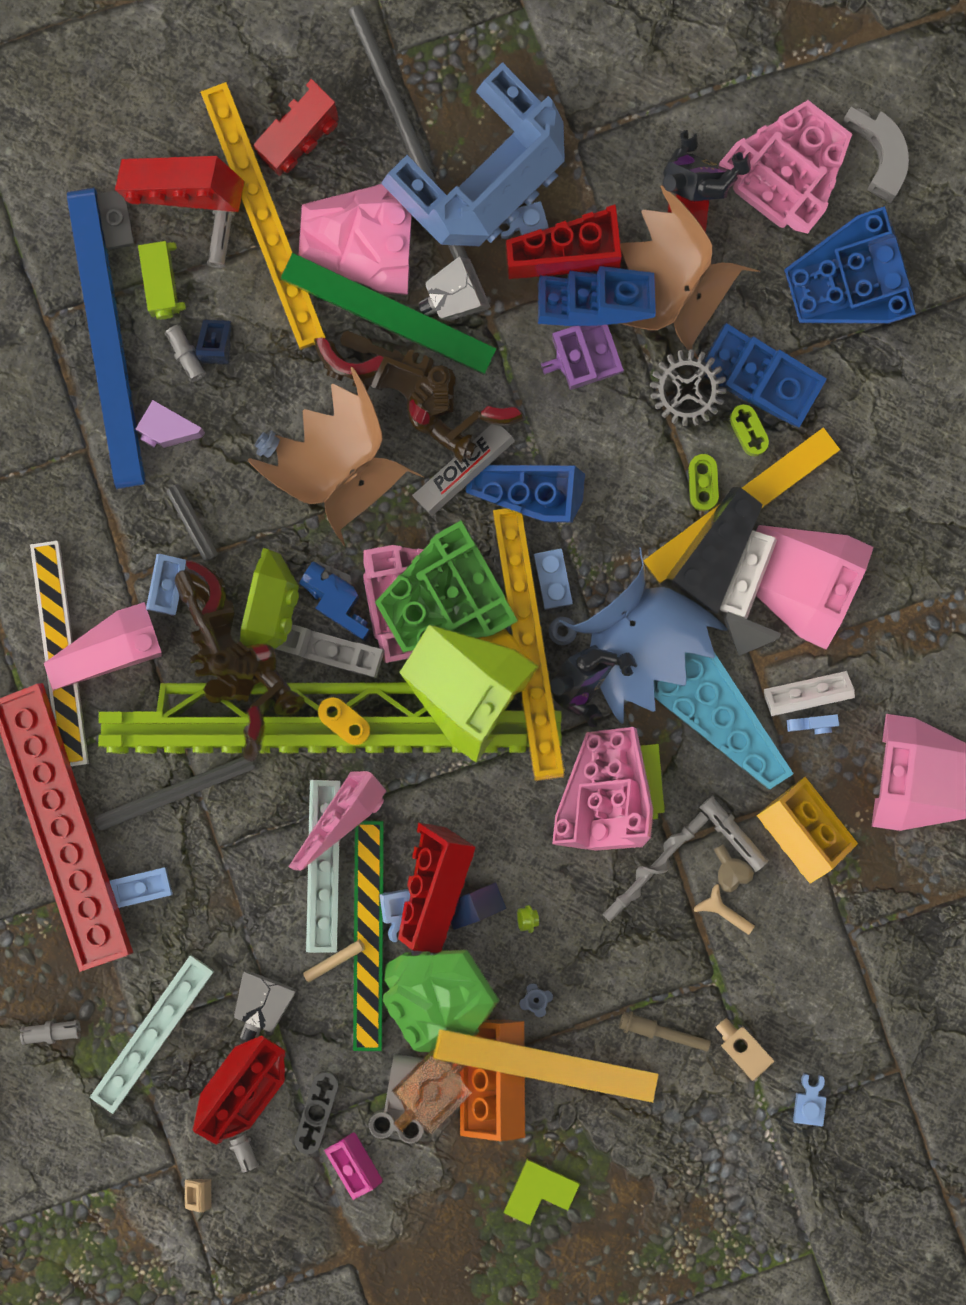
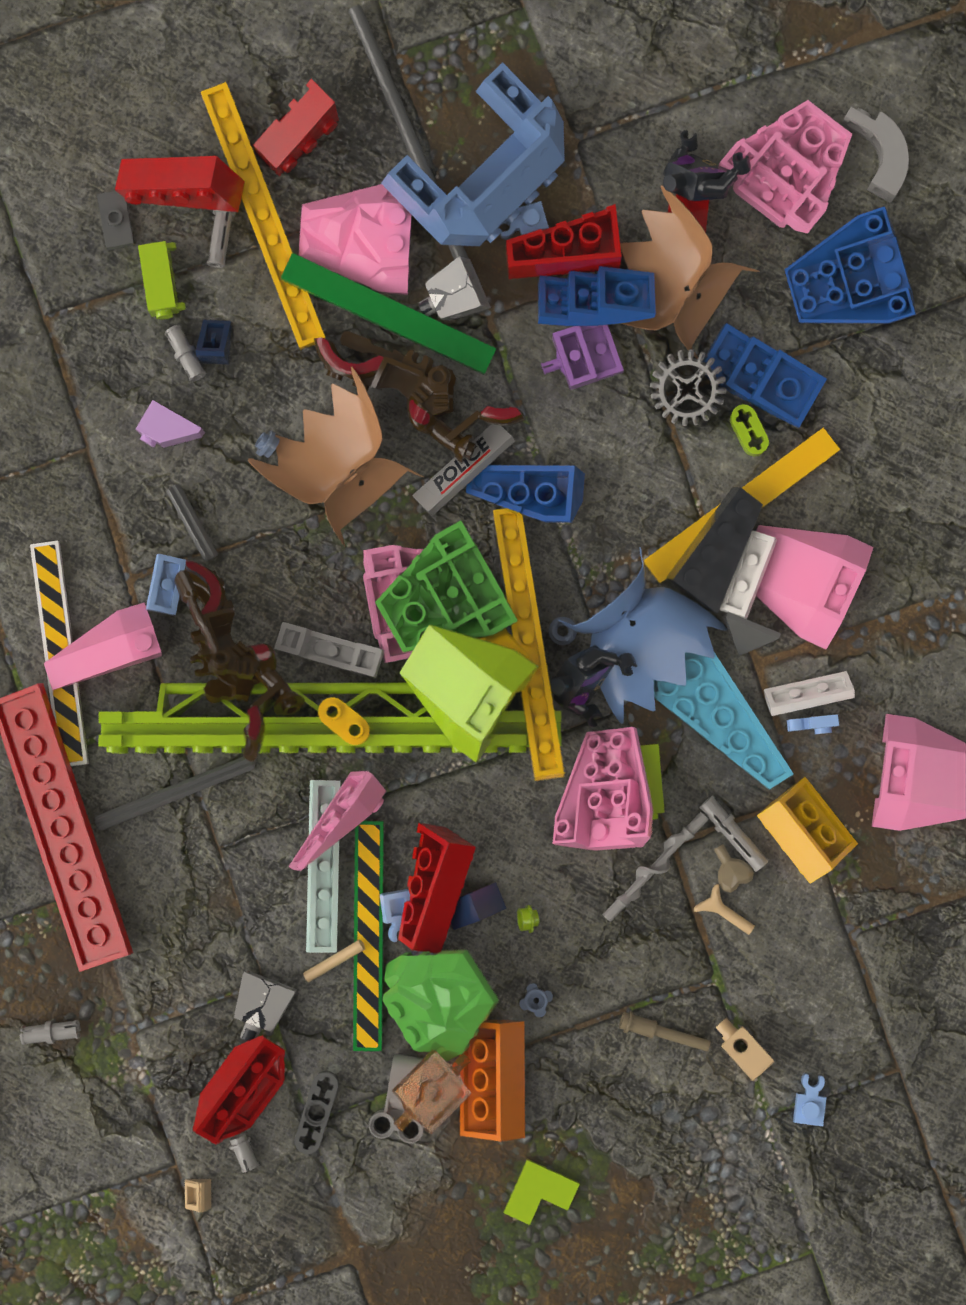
(106, 339): blue beam -> none
(141, 887): light blue plate -> none
(152, 1034): light aqua plate -> none
(269, 602): lime wedge -> none
(336, 596): blue plate -> none
(353, 1166): dark pink slope -> none
(545, 1065): yellow tile -> none
(553, 579): light blue plate -> none
(703, 483): lime plate -> none

